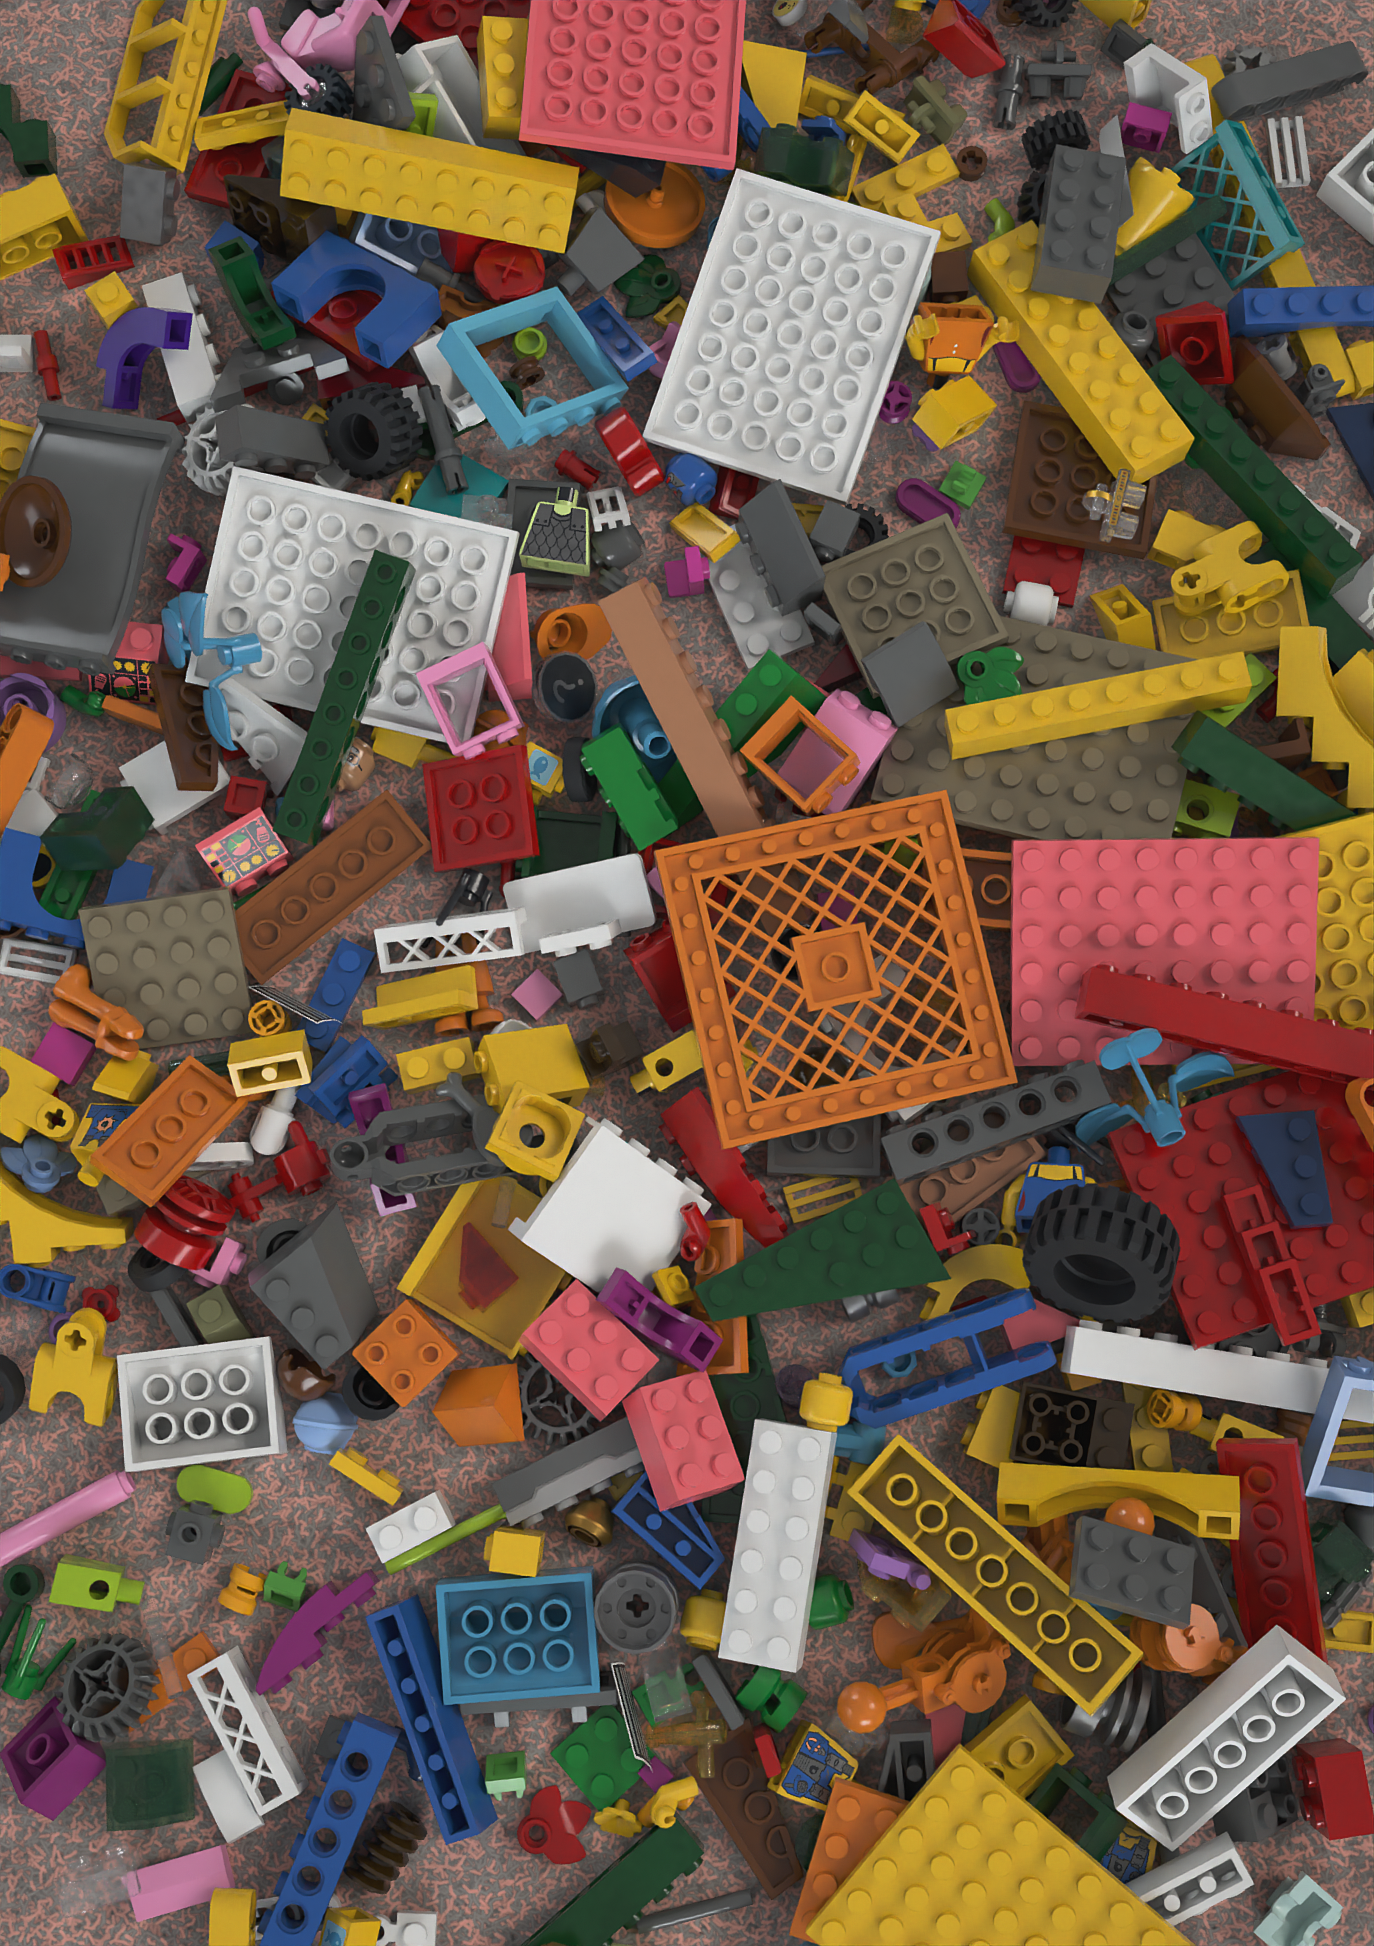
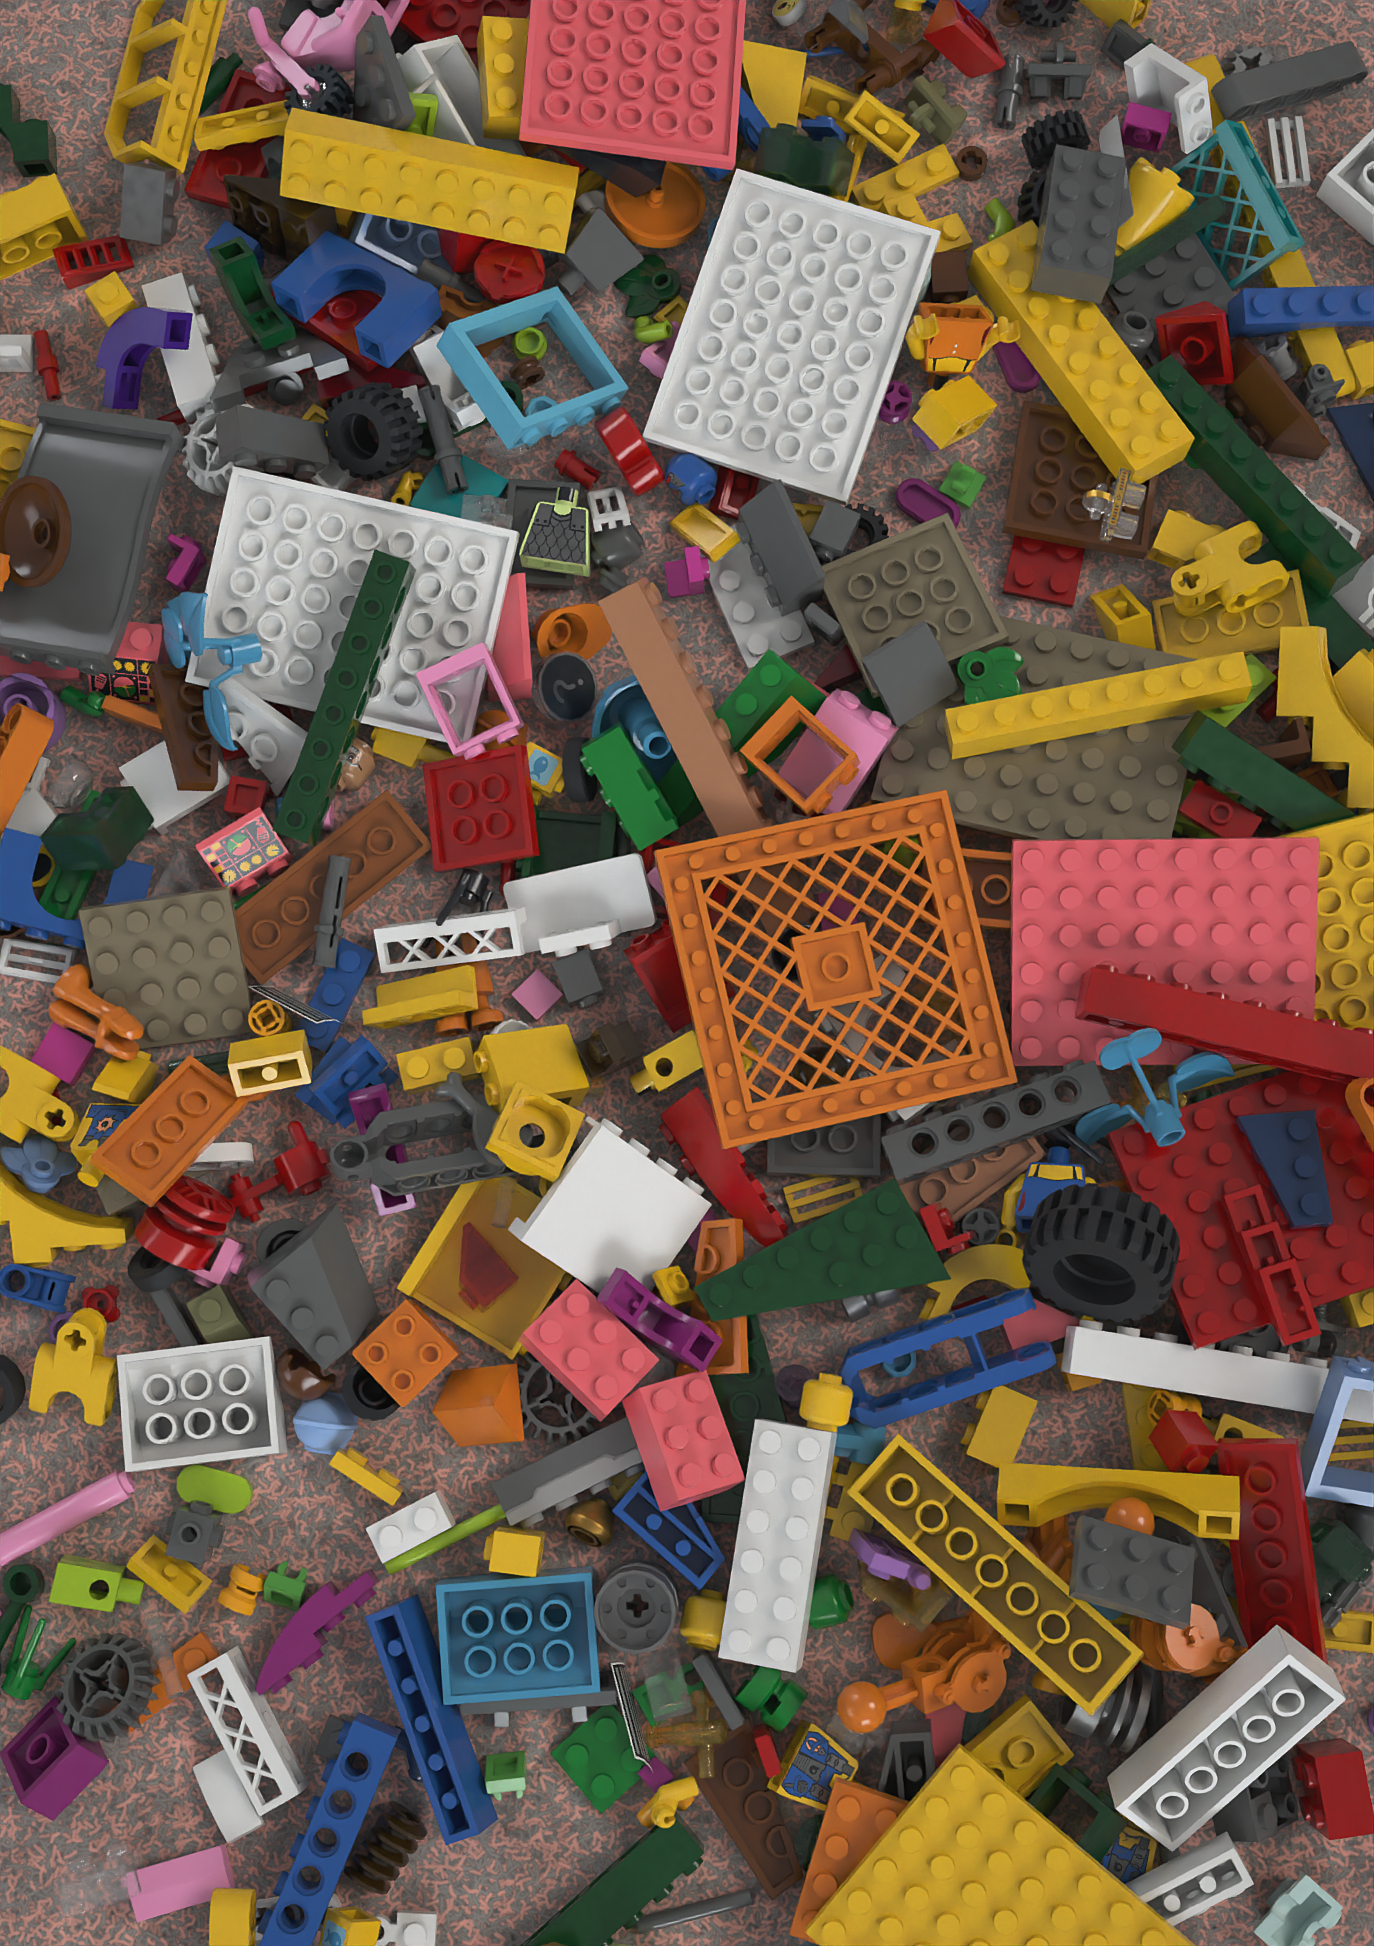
(149, 1783): clear green slope -> none
(169, 1576): none -> yellow plate
(270, 1127): white arm -> none
(331, 911): none -> dark grey pin
(560, 1825): red plate -> none
(617, 339): blue plate -> none
(618, 1819): yellow plant -> none
(650, 333): none -> lime arm
(696, 1233): red arm -> none
(1032, 603): white head -> none
(1070, 1428): dark brown slope -> none
(1183, 1441): none -> red brick
(1218, 813): none -> red plate
(1292, 1425): dark orange wheel -> none

